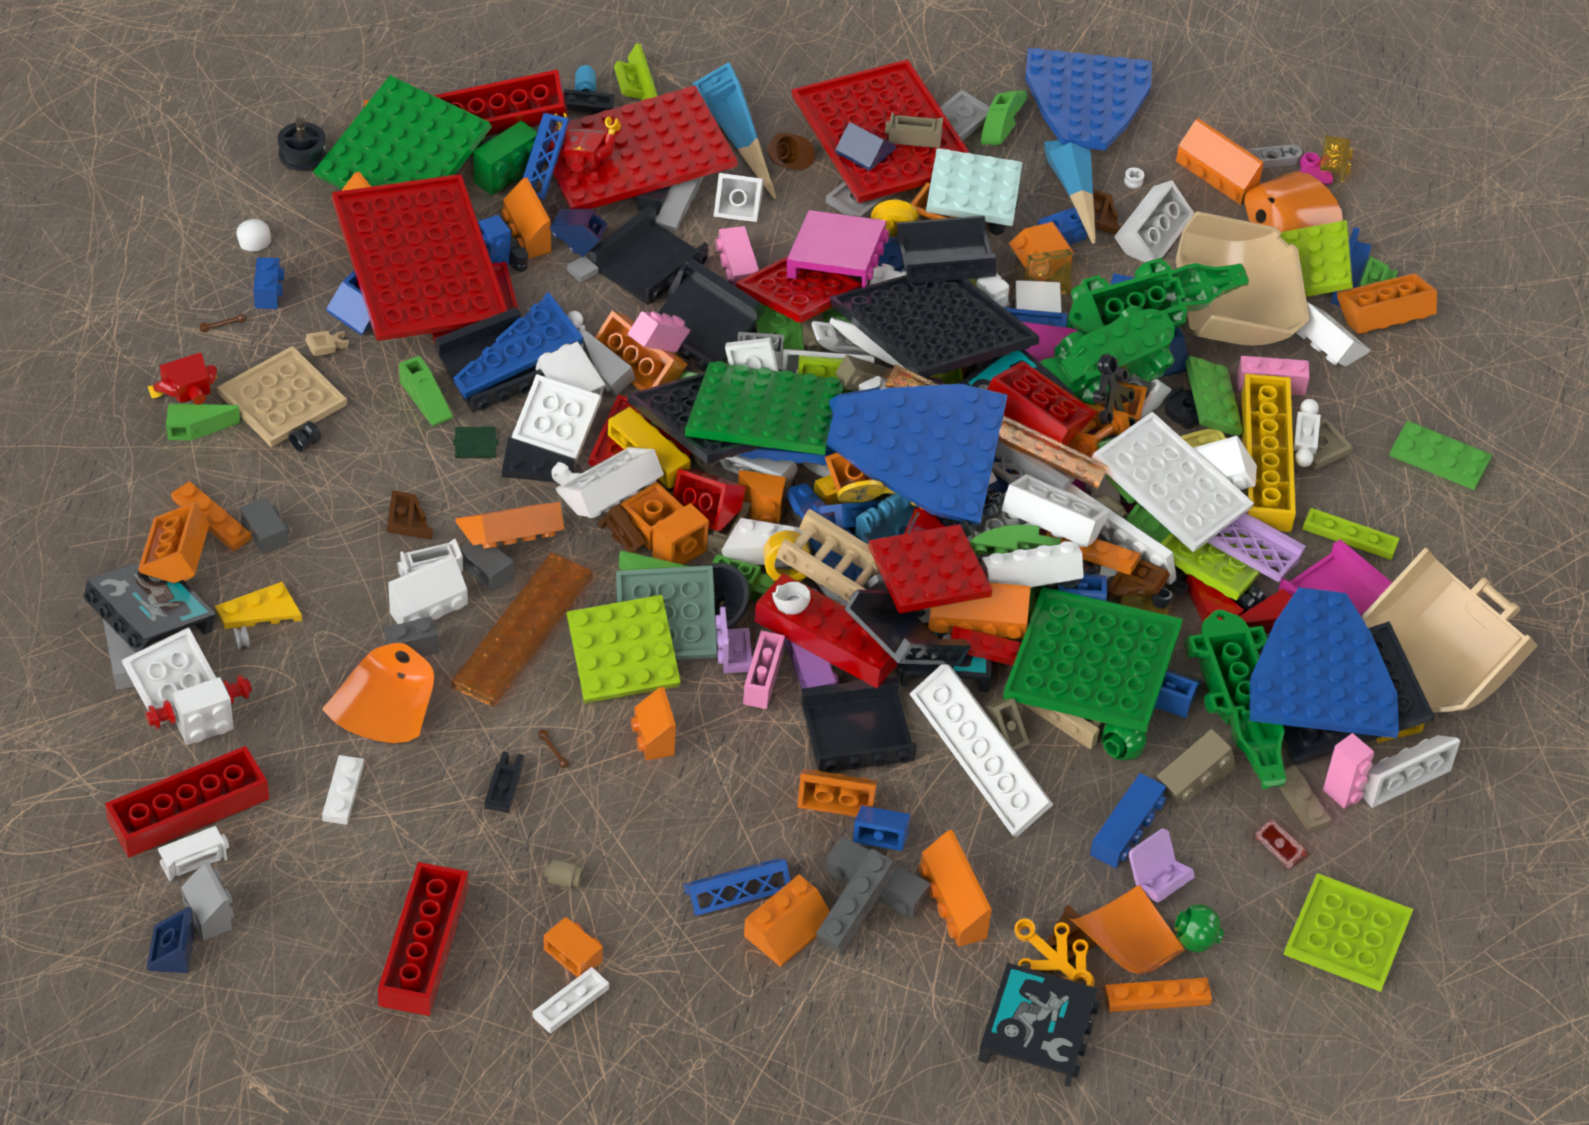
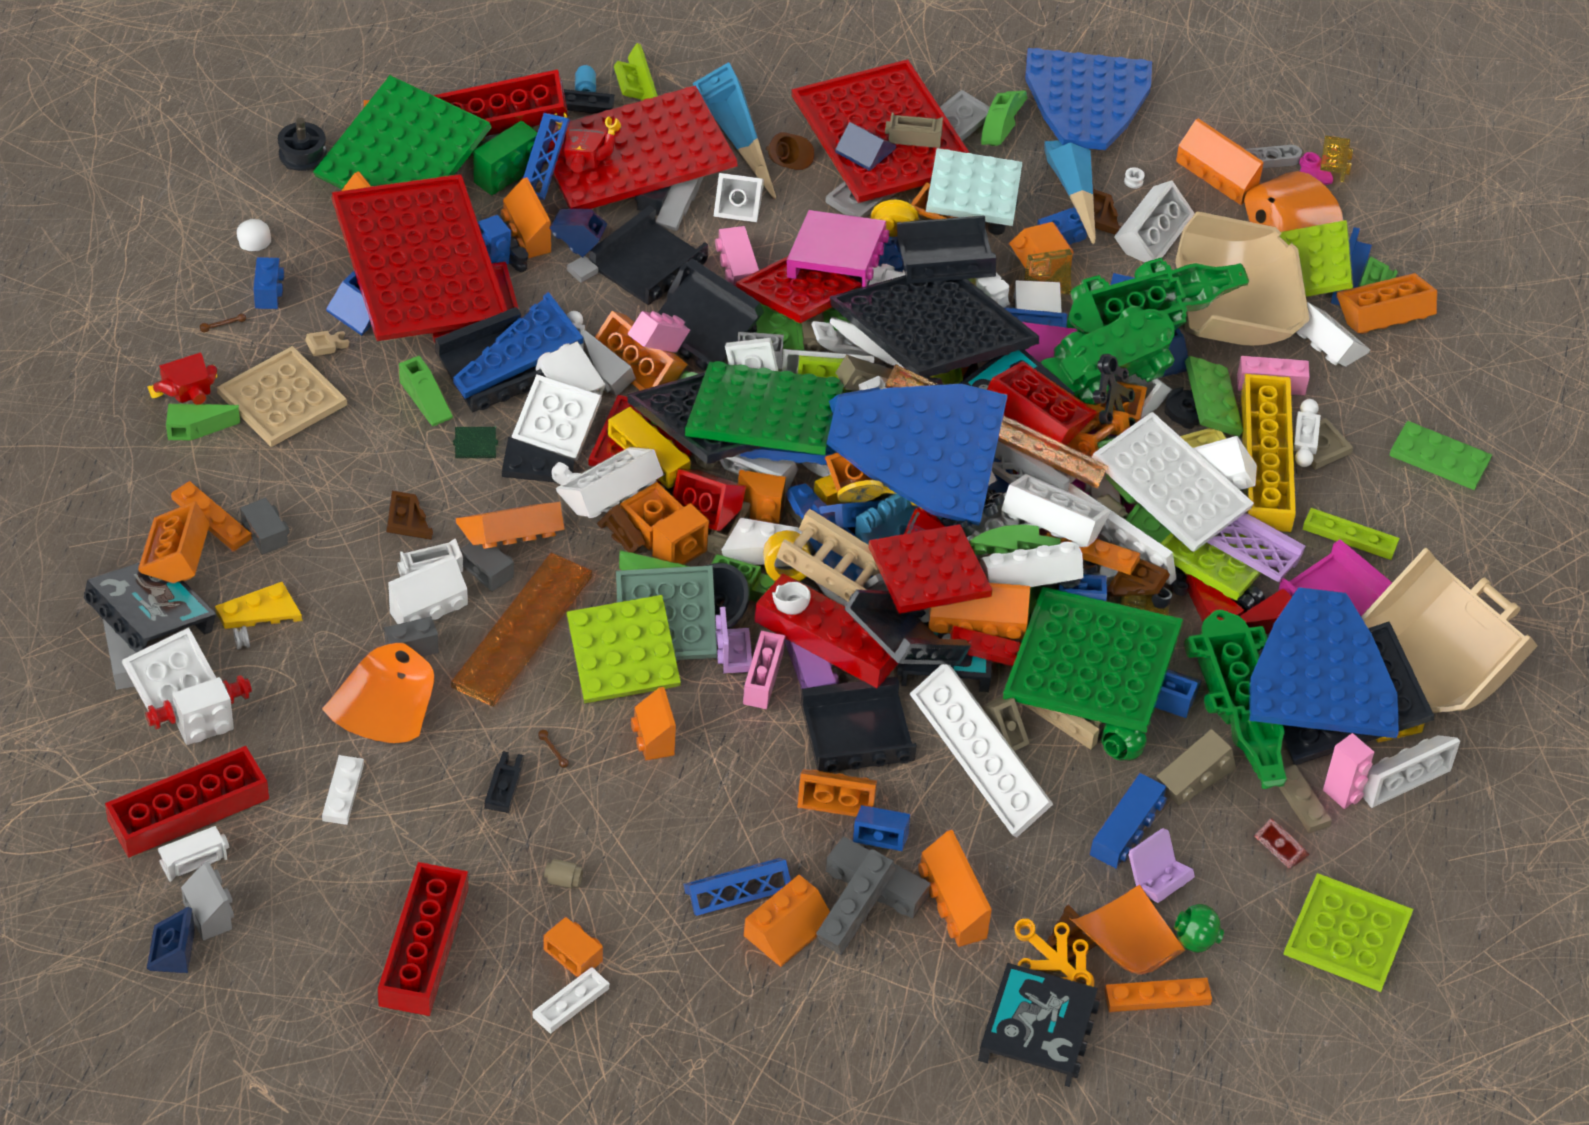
(305, 436): black wheel -> none

